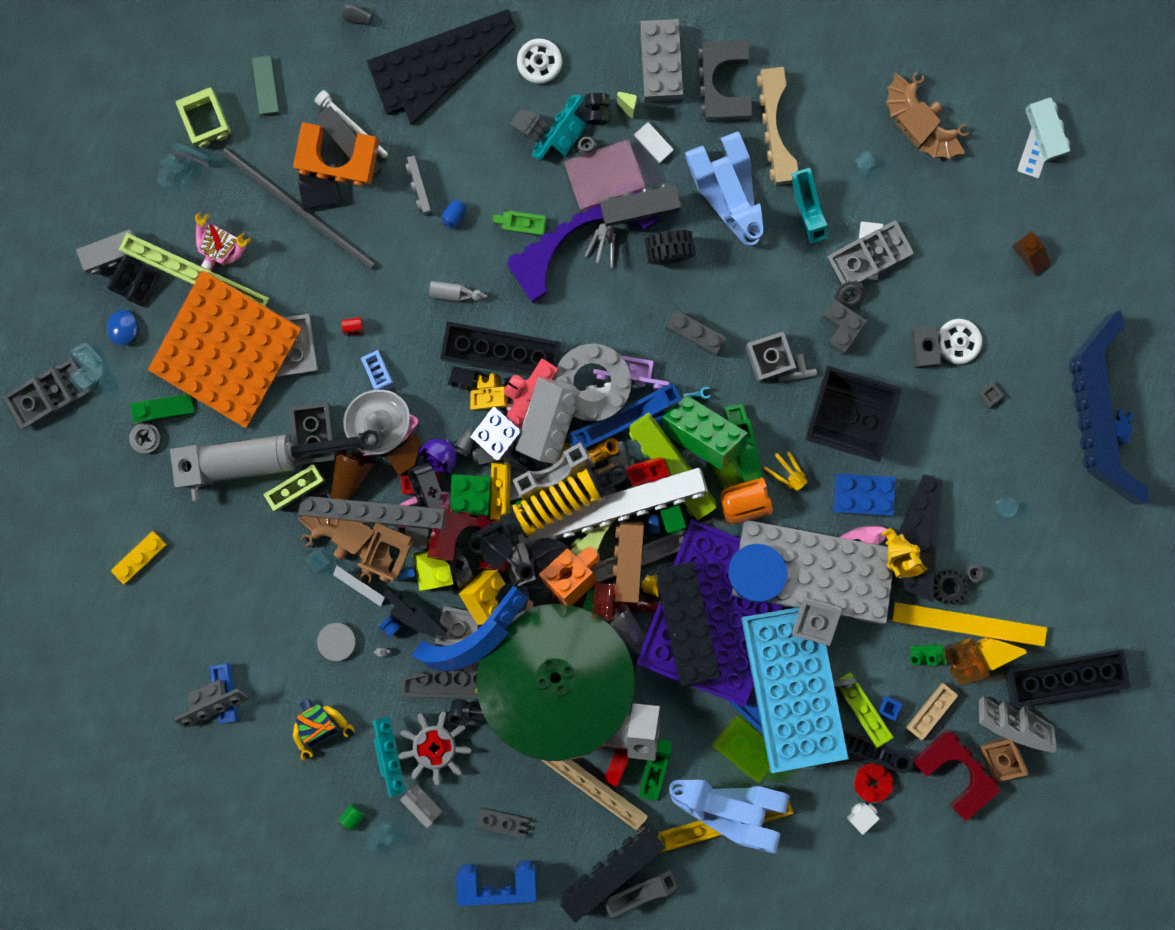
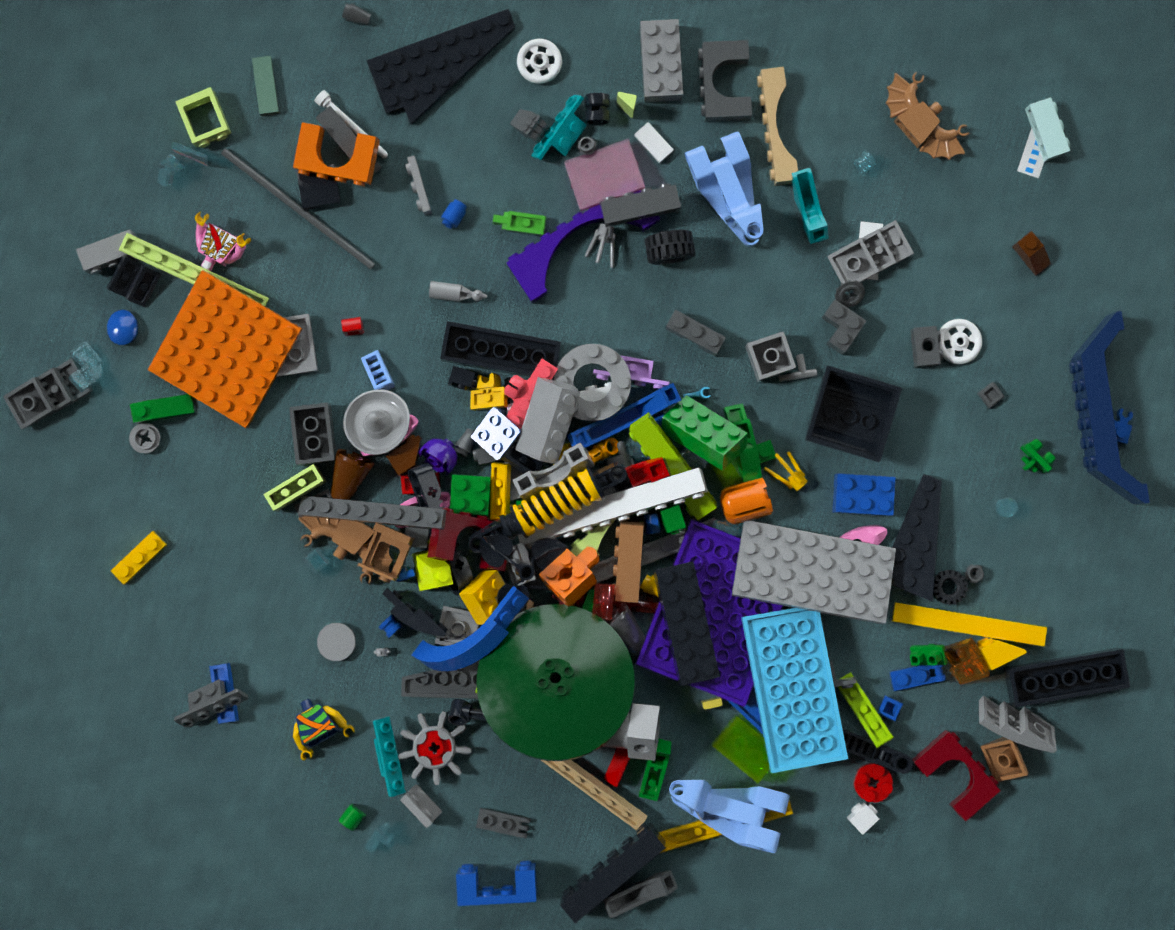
(203, 465): light grey piece -> none
(358, 586): white sticker -> none
(711, 703): none -> light yellow tile
(757, 573): blue tile -> none
(765, 451): none -> green plate
(816, 621): light grey plate -> none
(903, 556): yellow helmet -> none
(915, 676): none -> blue plate
(932, 711): tan plate -> none
(1043, 463): none -> green hips

